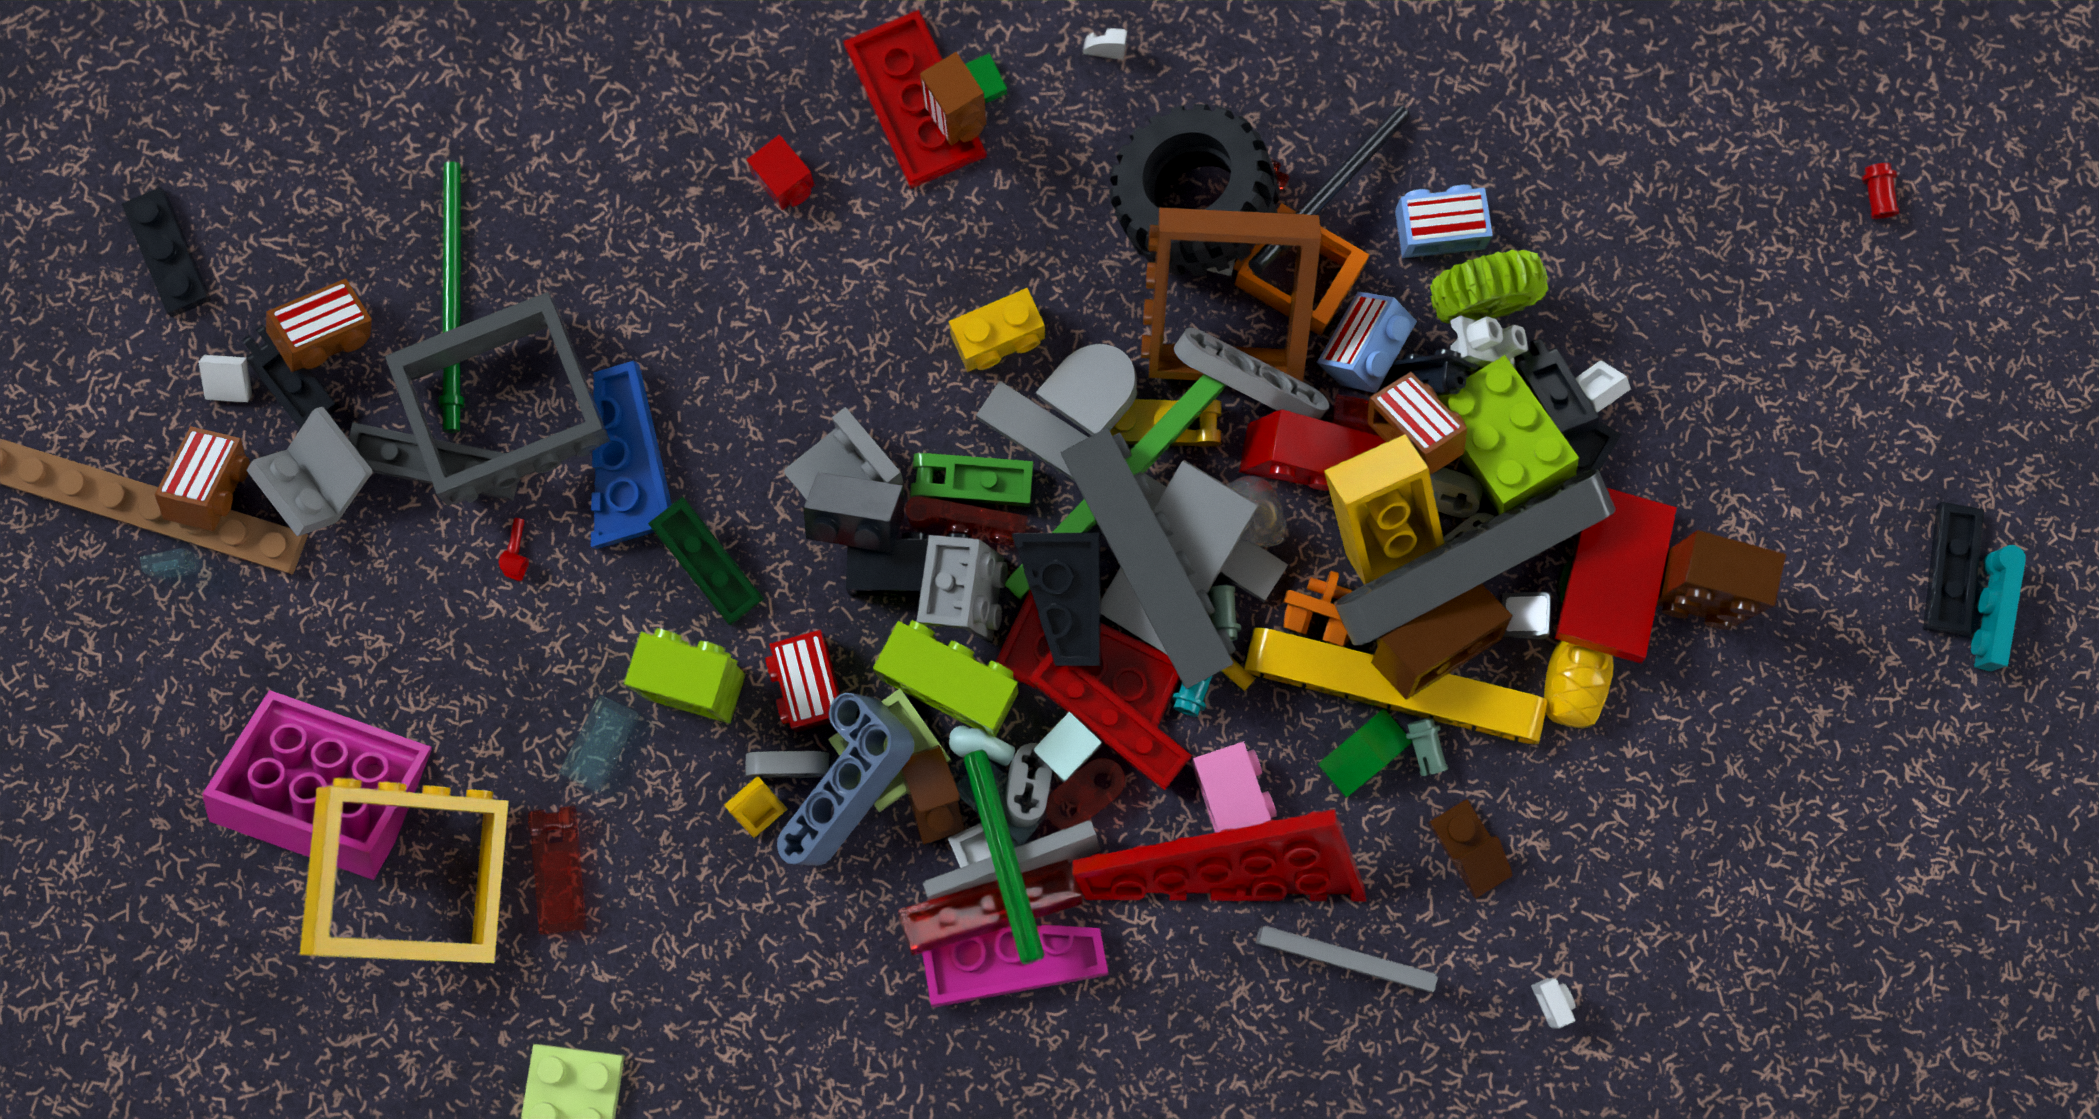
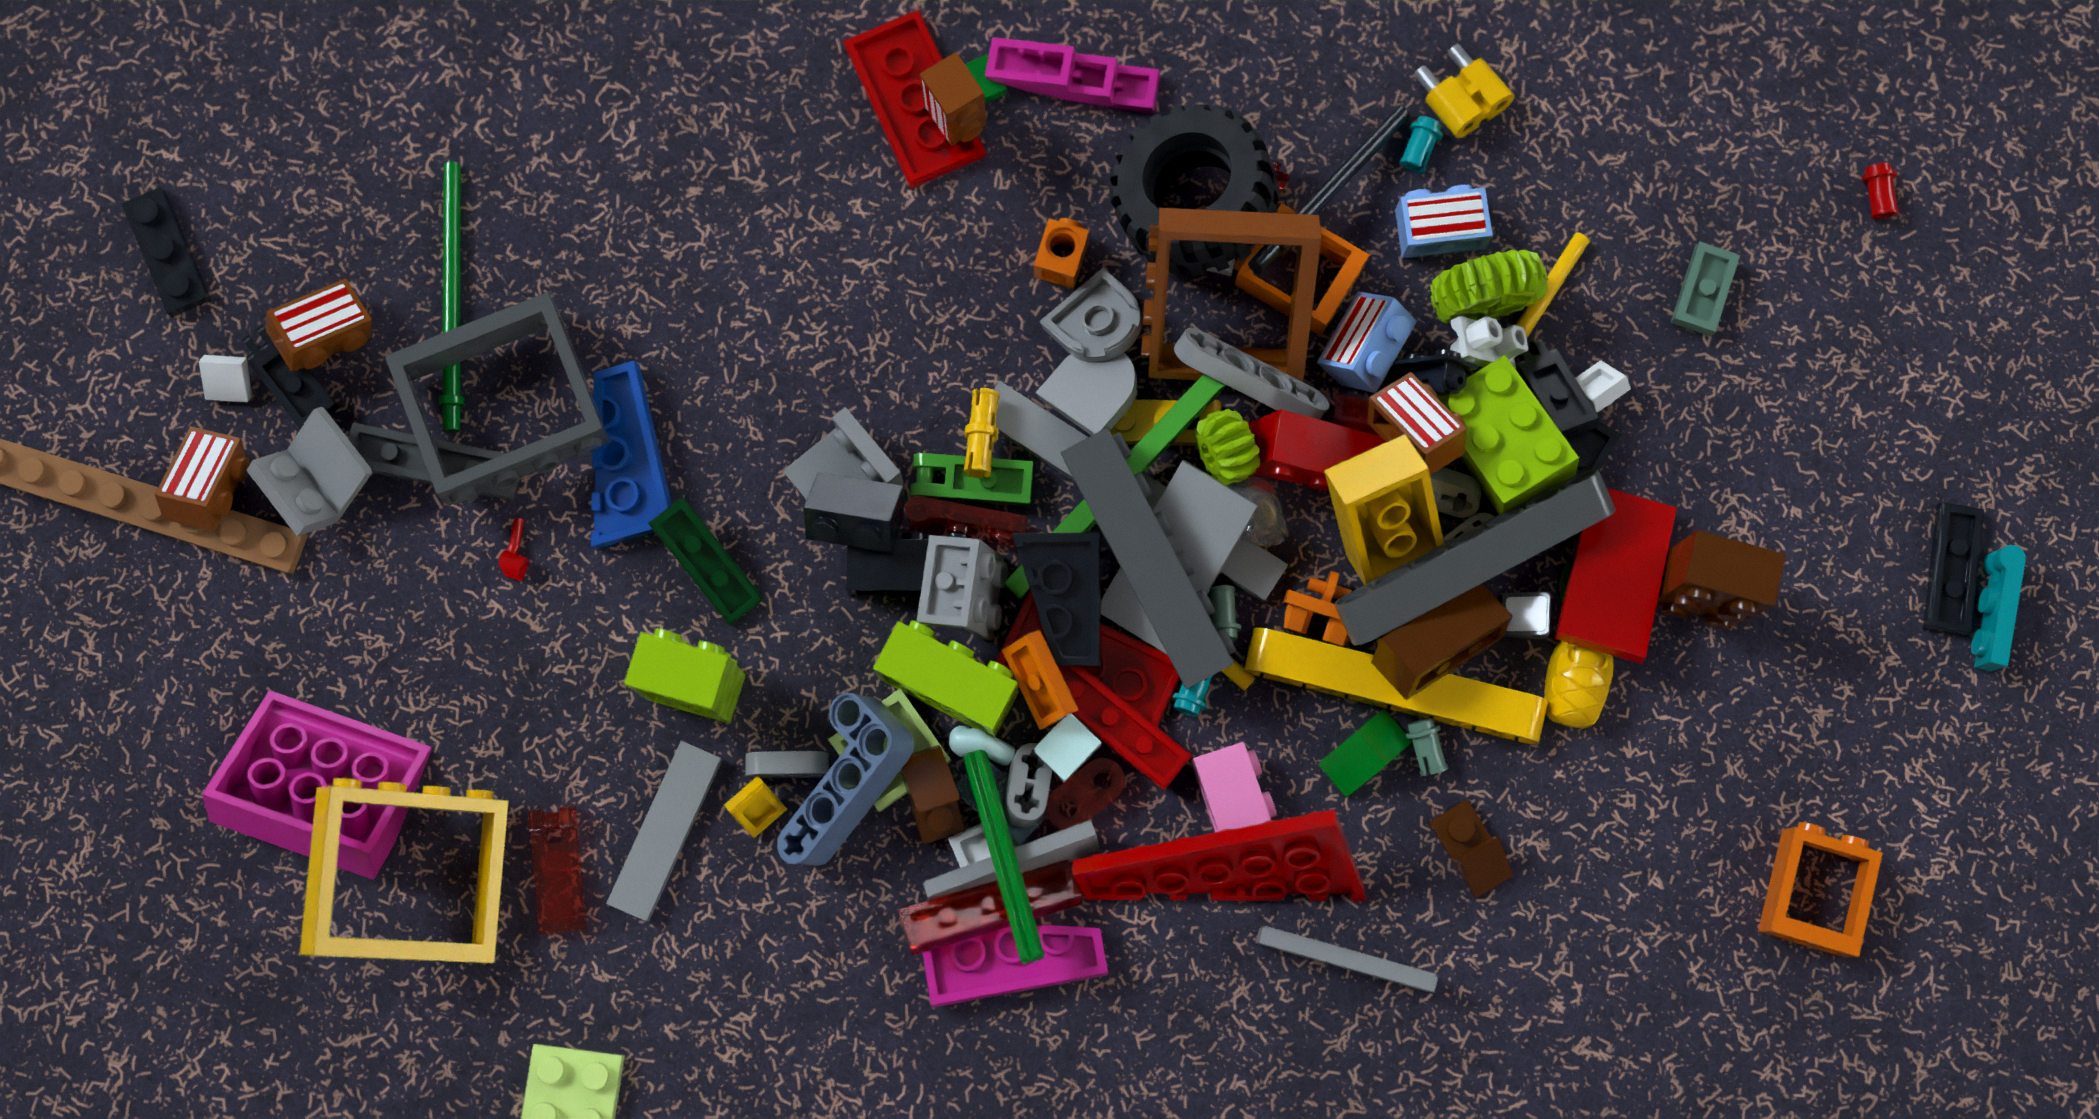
(170, 563): clear light blue tile -> none
(599, 743): clear light blue tile -> none
(664, 831): none -> light grey tile
(781, 173): red brick -> none
(805, 680): brick -> none
(981, 433): none -> yellow pin
(997, 330): yellow brick -> none
(1039, 679): none -> orange plate
(1057, 269): none -> orange brick
(1072, 76): none -> dark pink slope
(1096, 319): none -> light grey tile
(1110, 45): white tile -> none
(1227, 446): none -> lime gear
(1421, 143): none -> teal pin
(1468, 97): none -> yellow piece
(1555, 280): none -> yellow bar
(1555, 1002): white plate -> none
(1705, 289): none -> sand green plate
(1774, 918): none -> orange window

